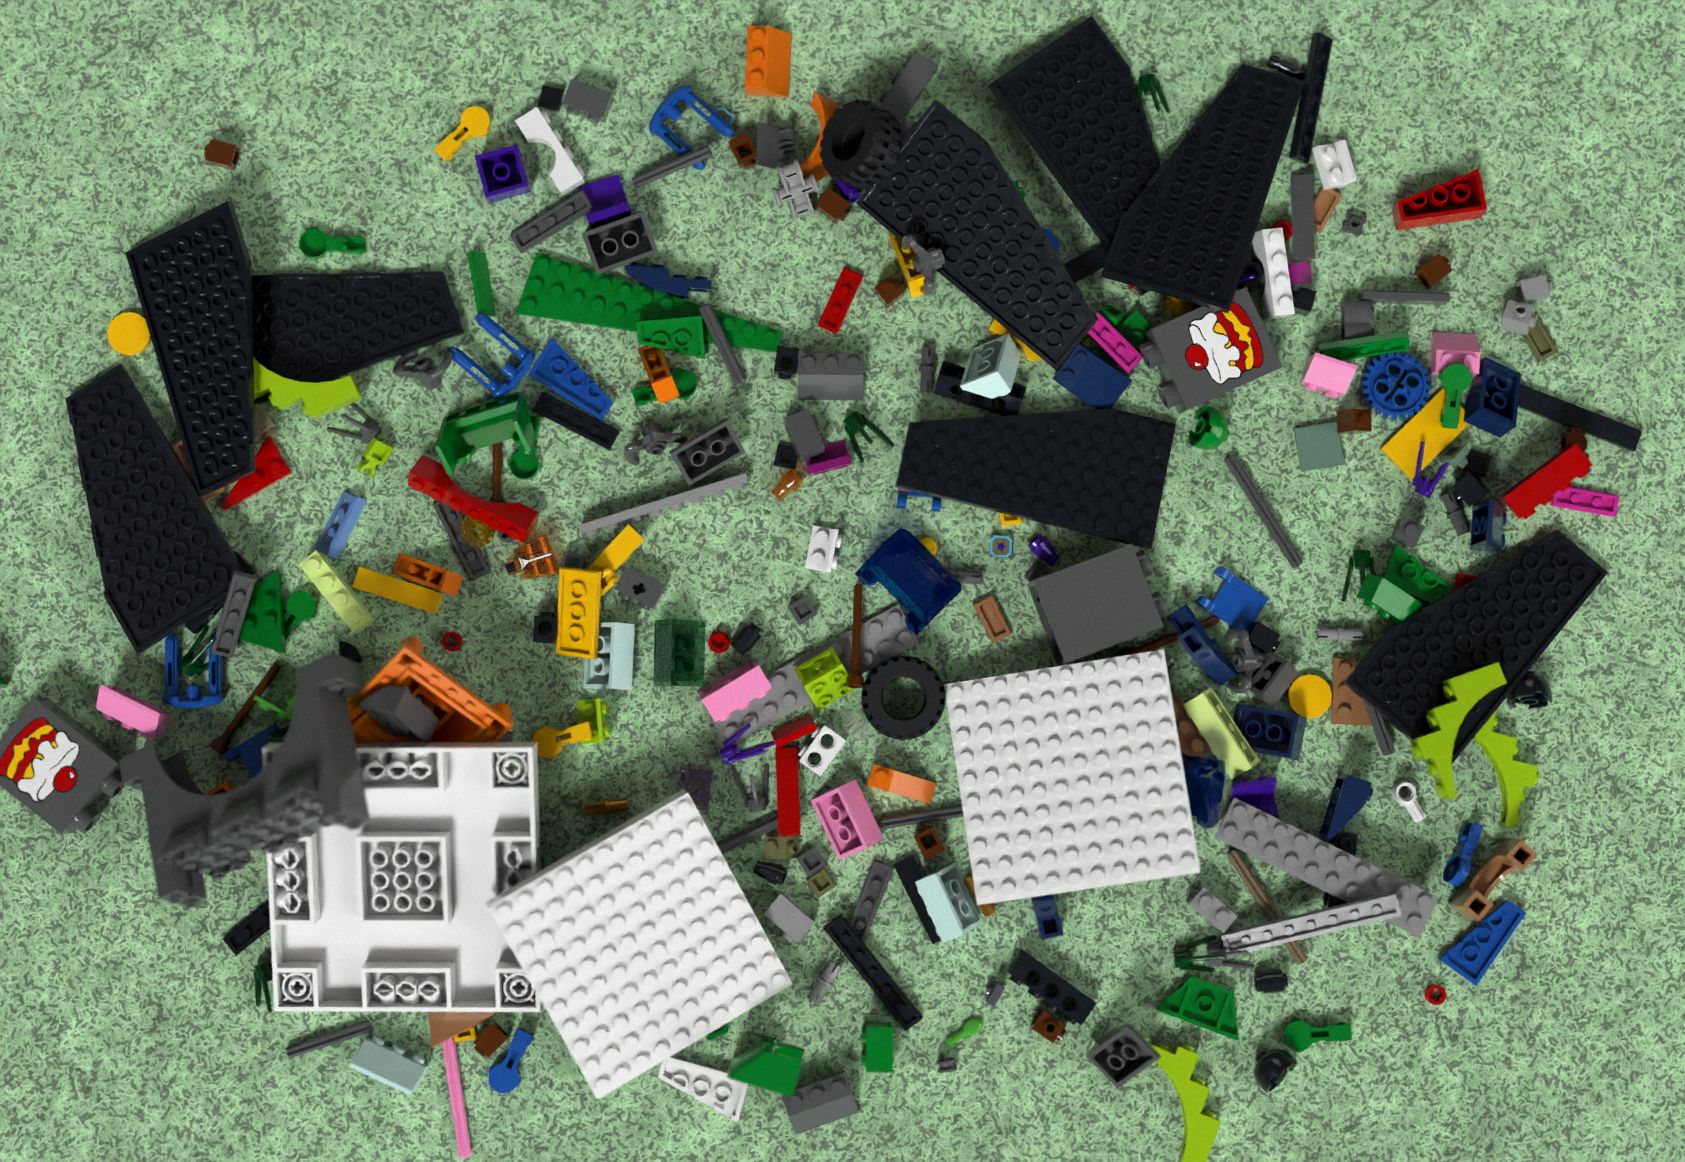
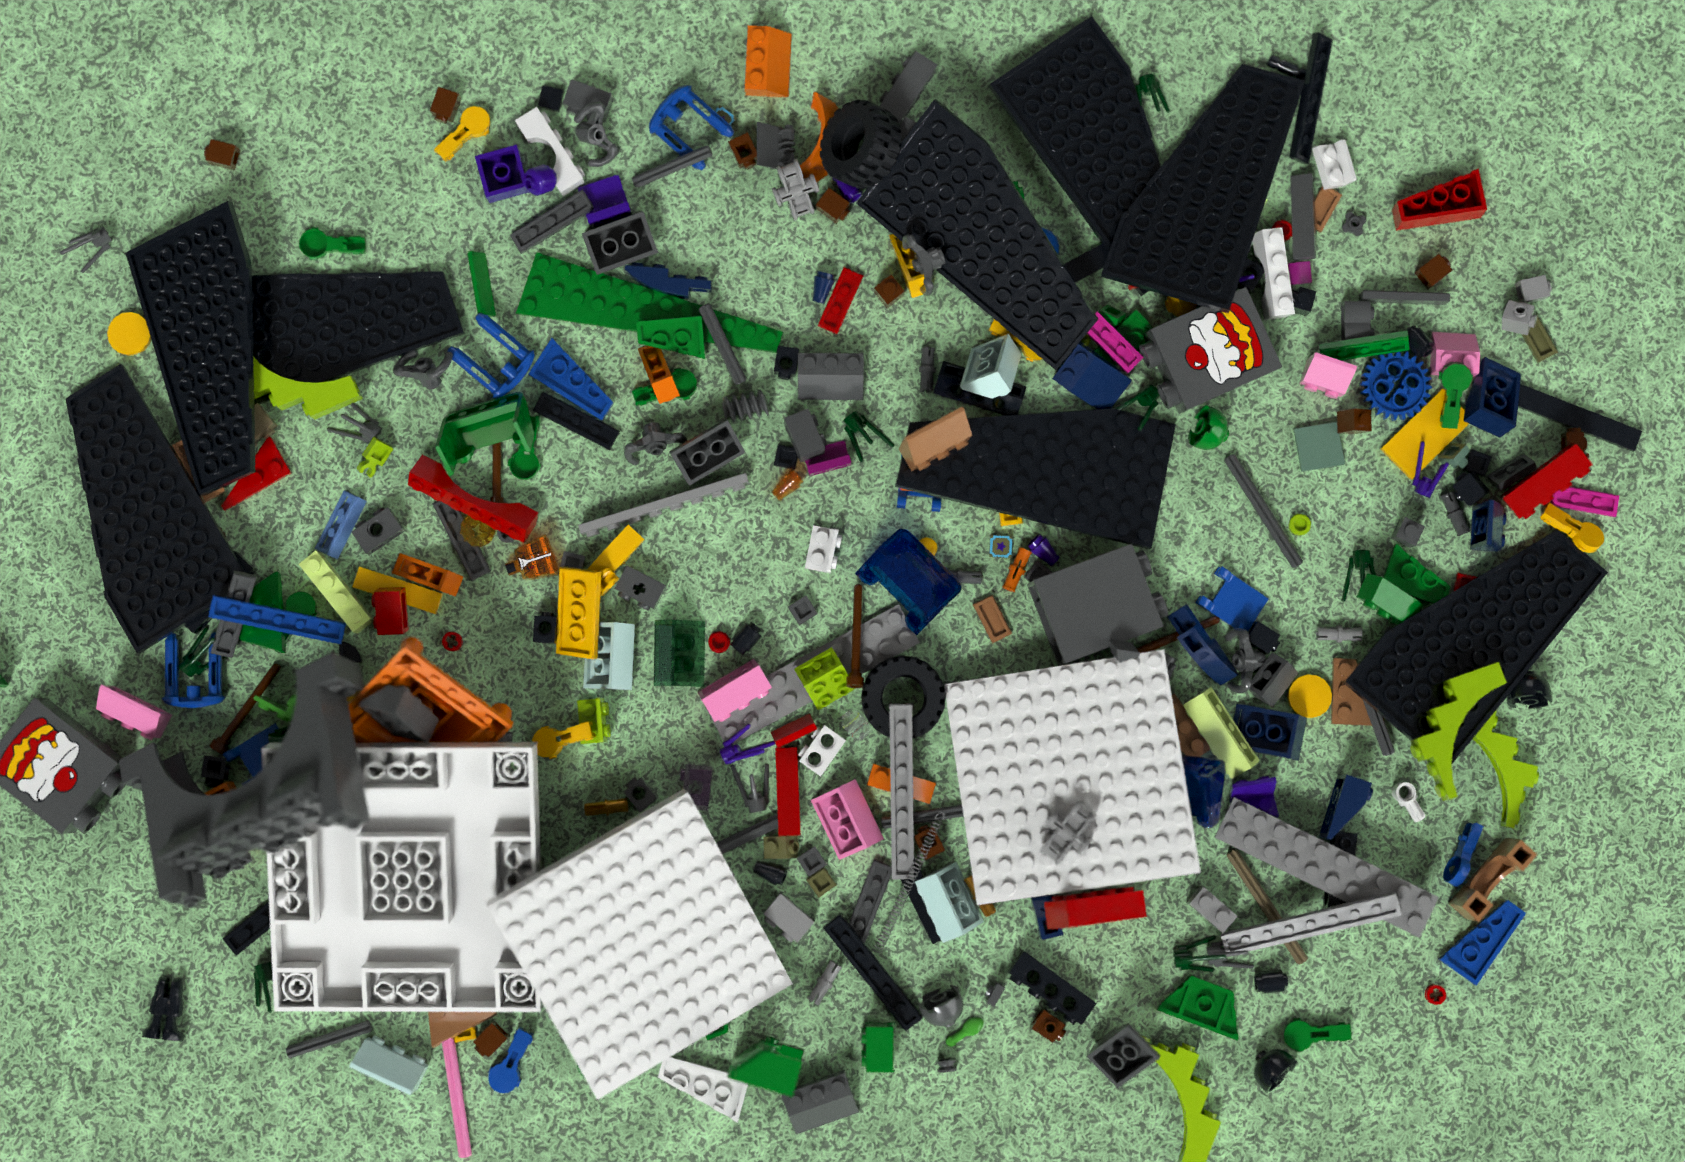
(98, 237): none -> dark grey plant
(168, 1005): none -> black piece
(213, 771): none -> black brick
(277, 619): none -> blue tile
(390, 529): none -> dark grey brick
(390, 611): none -> red brick
(445, 105): none -> reddish brown brick
(540, 179): none -> dark purple head
(594, 132): none -> dark grey piece
(649, 797): none -> dark grey brick
(745, 406): none -> dark grey piece
(822, 285): none -> dark blue cone
(901, 790): none -> light grey plate
(901, 896): none -> light grey piece
(936, 440): none -> medium nougat slope
(942, 1008): none -> dark grey cylinder
(1023, 556): none -> orange pin
(1073, 826): none -> light grey axle
(1095, 907): none -> red brick
(1123, 650): none -> dark grey slope
(1145, 397): none -> dark green plant
(1299, 524): none -> lime tile
(1419, 342): none -> black brick
(1512, 472): none -> dark grey plate
(1586, 539): none -> yellow piece

